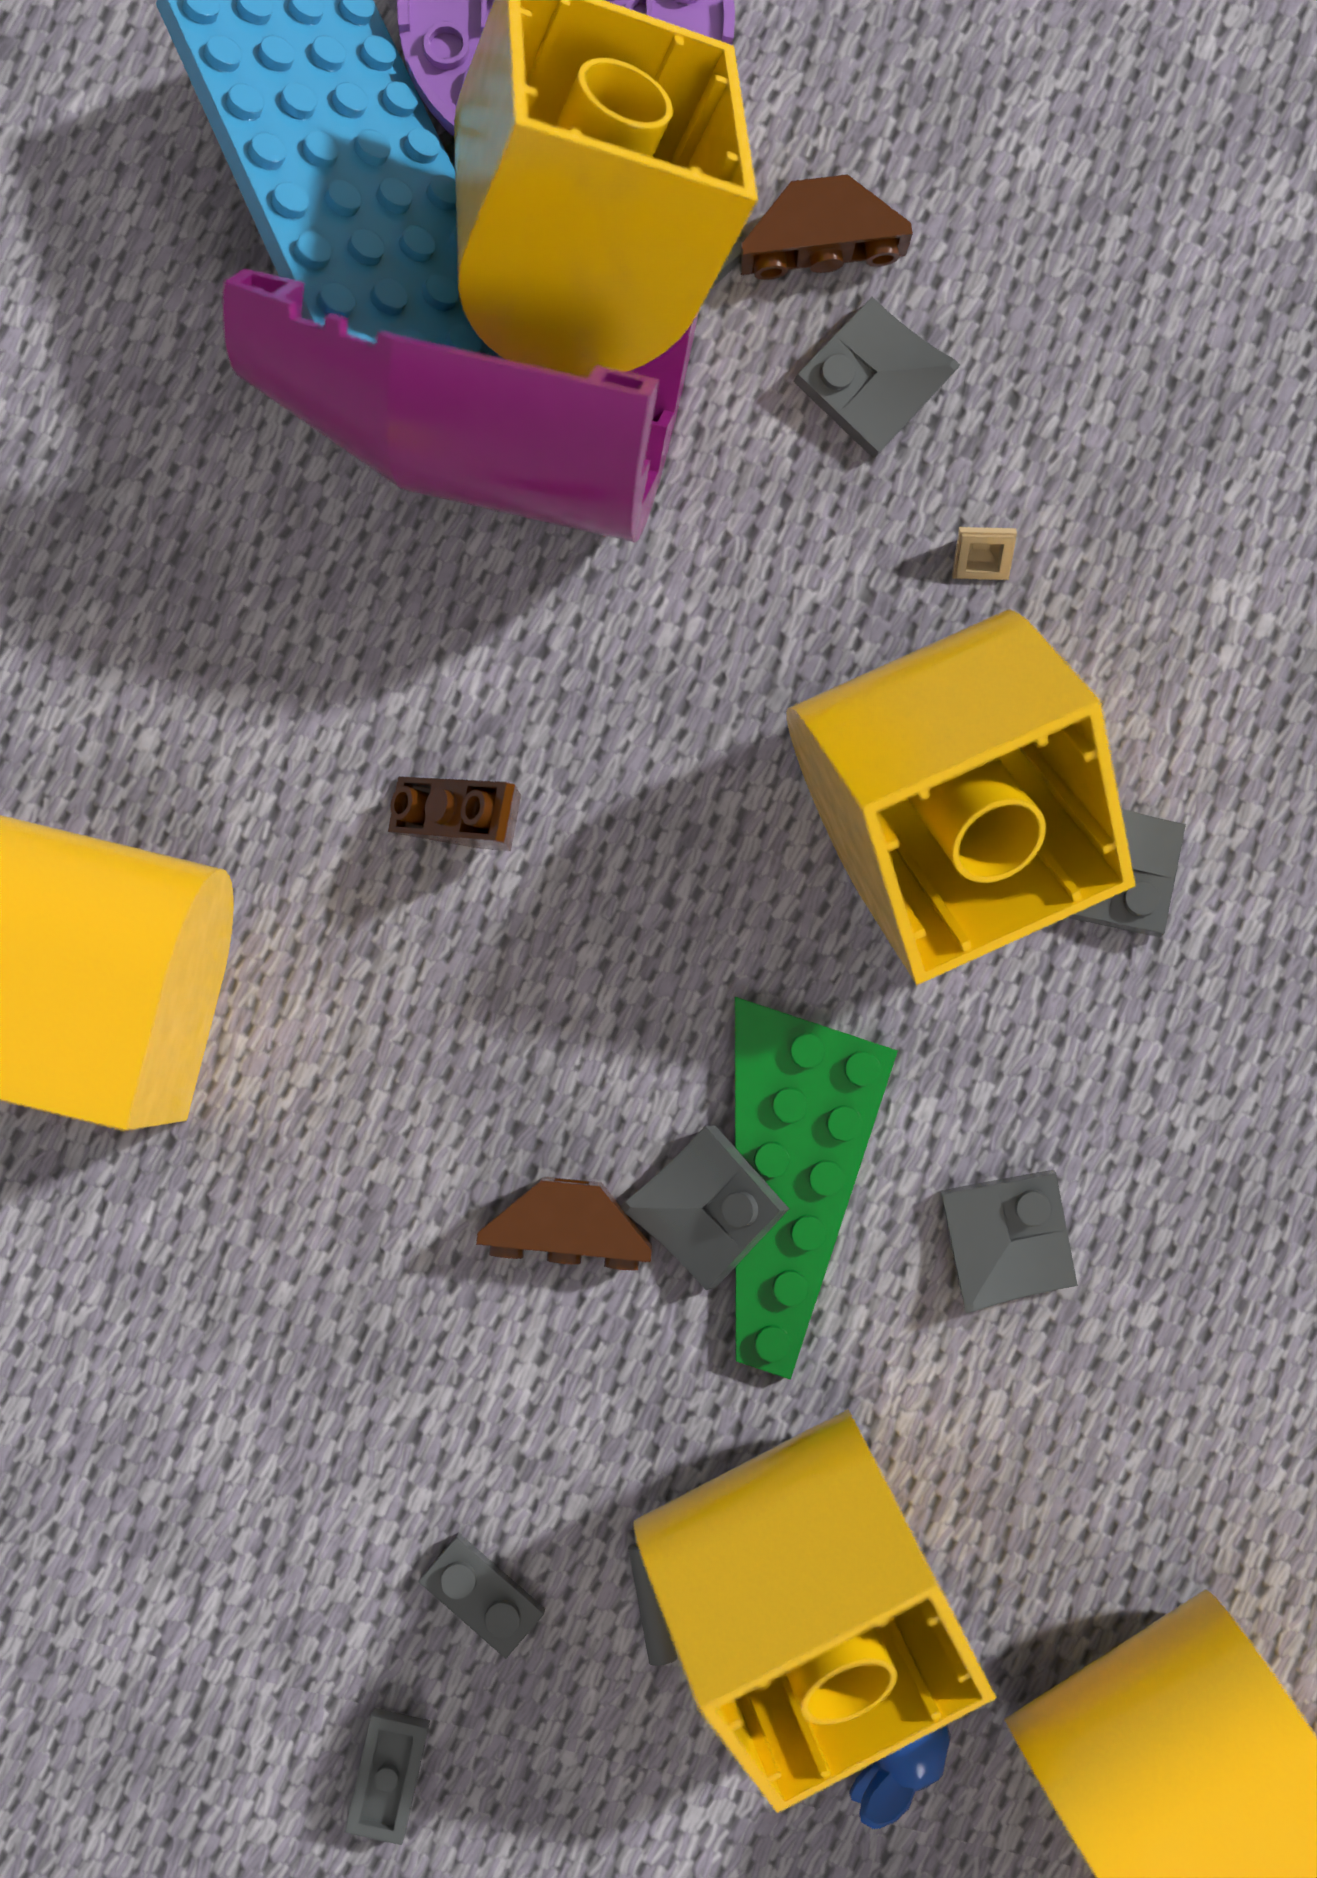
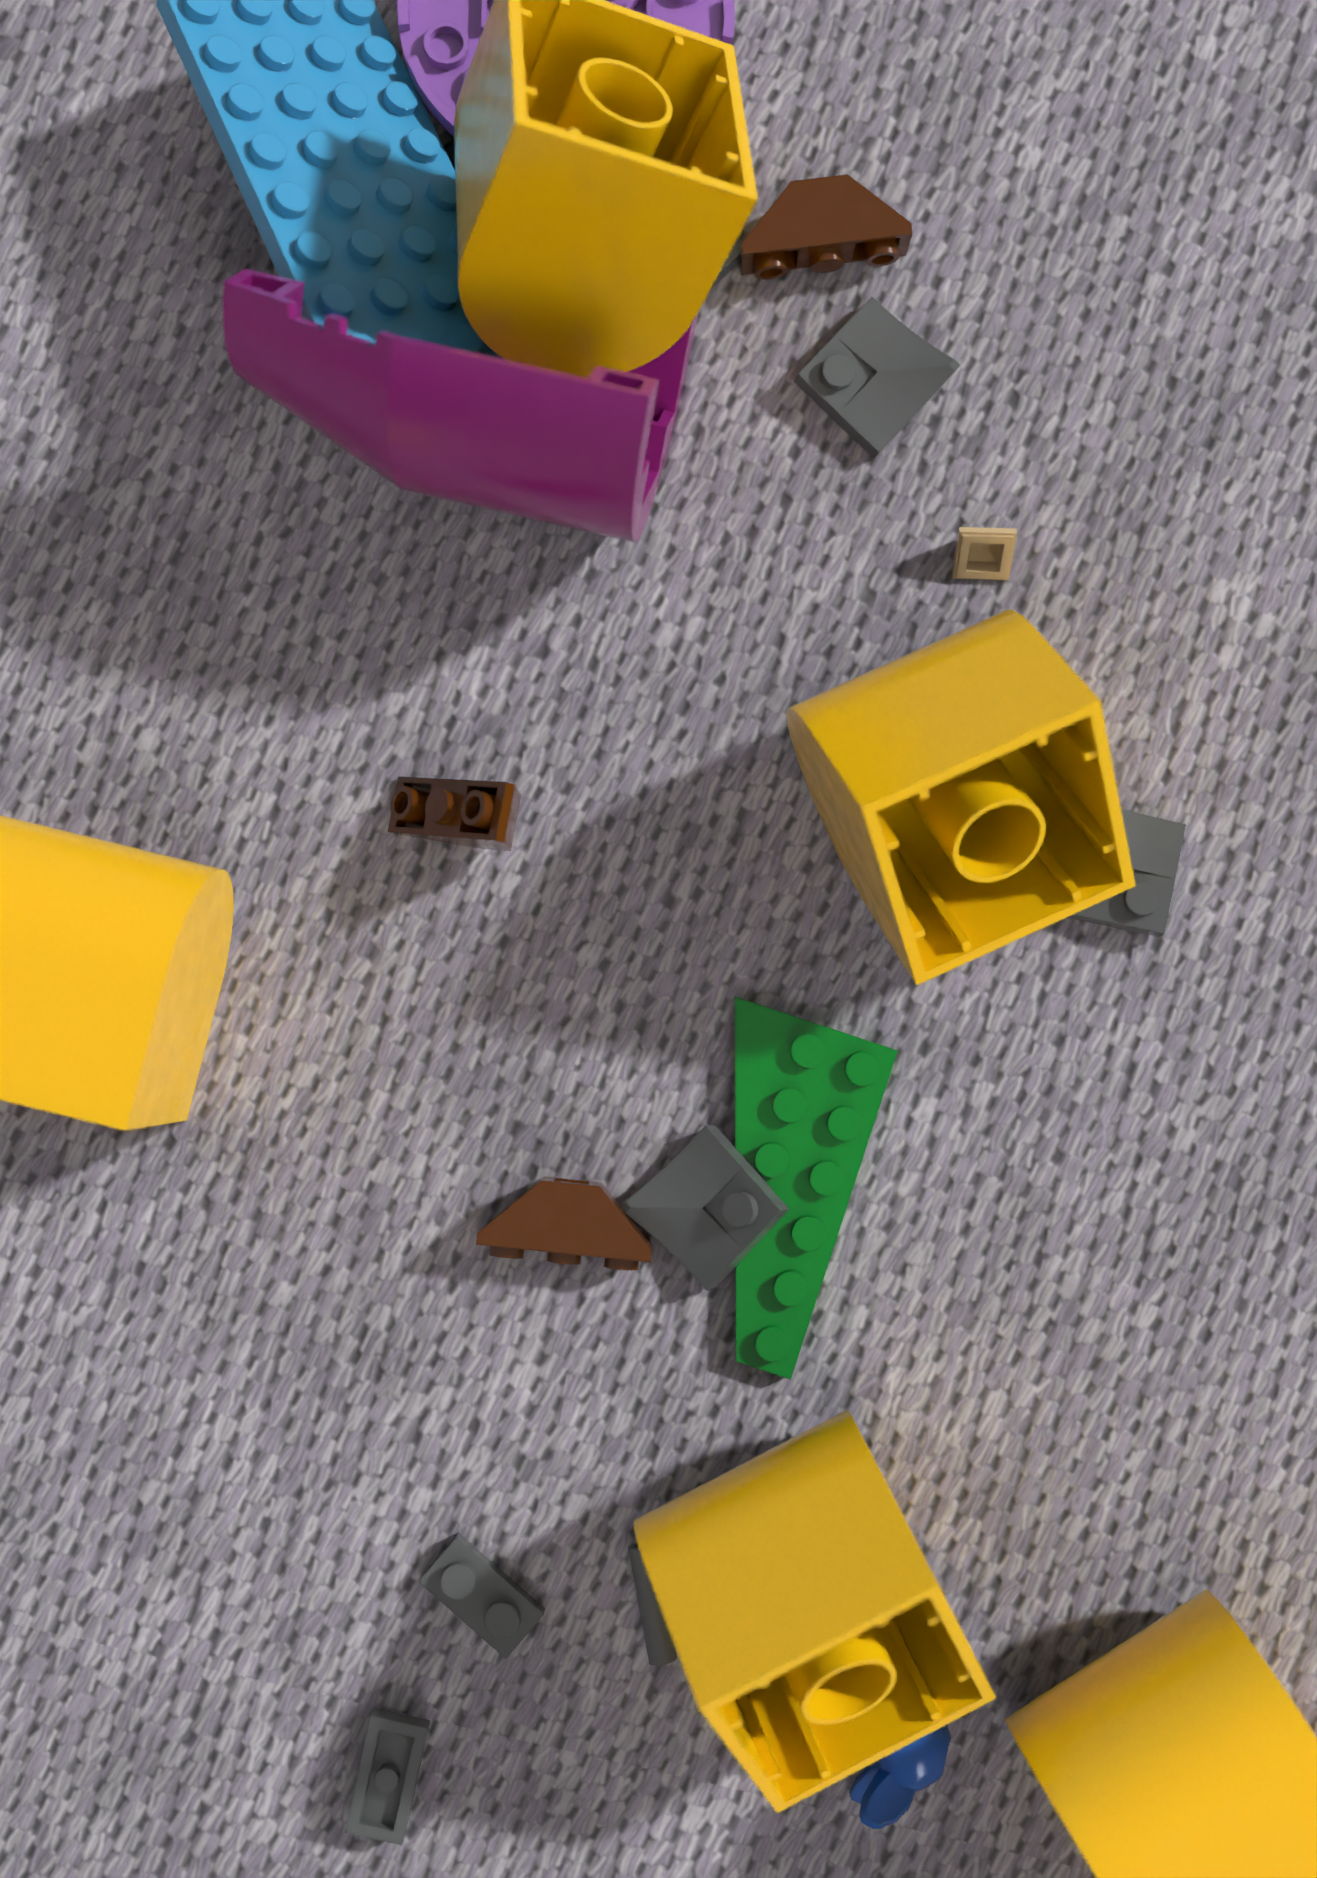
(1009, 1239): dark grey plate -> none

